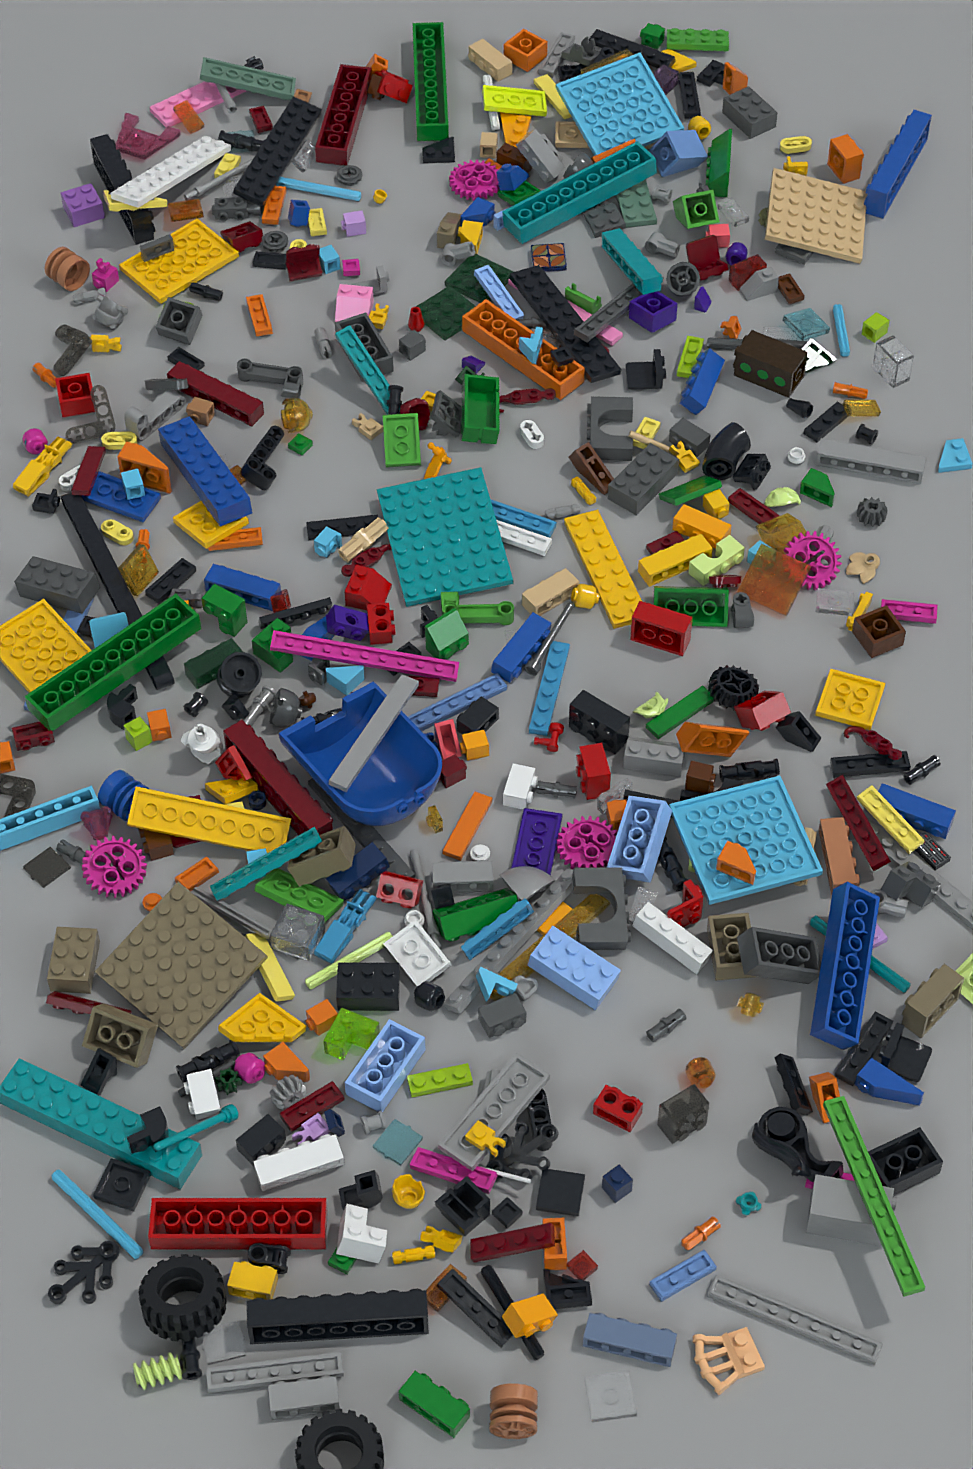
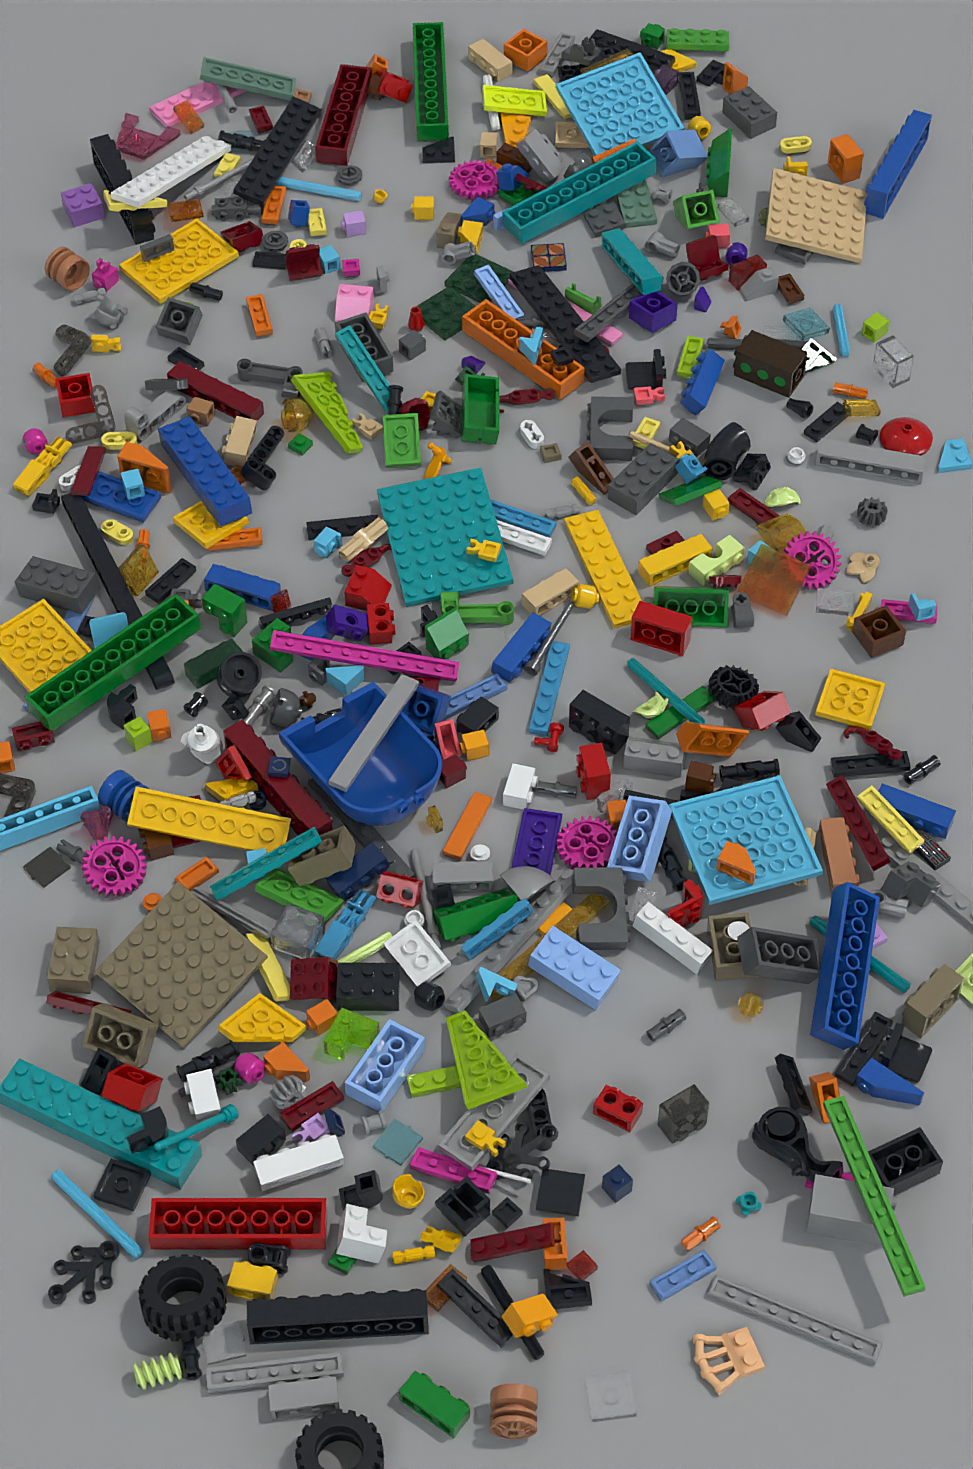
(132, 1087): none -> red brick
(239, 441): none -> tan brick
(240, 800): none -> light grey axle
(254, 63): black gear -> none
(279, 767): none -> dark blue tile
(313, 978): none -> dark red bracket
(329, 406): none -> lime wing
(423, 207): none -> yellow brick
(426, 707): none -> blue slope
(480, 1065): none -> lime wing
(486, 550): none -> yellow plate
(529, 183): none -> dark red plate
(550, 453): none -> dark tan tile
(630, 1339): sand blue brick -> none
(646, 395): none -> coral plate
(664, 691): none -> teal axle
(689, 467): none -> dark azure brick
(694, 522): light orange brick -> none
(700, 1072): clear orange head -> none
(737, 928): none -> white sticker
(818, 487): green slope -> none
(906, 436): none -> red dish
(922, 608): none -> medium azure panel

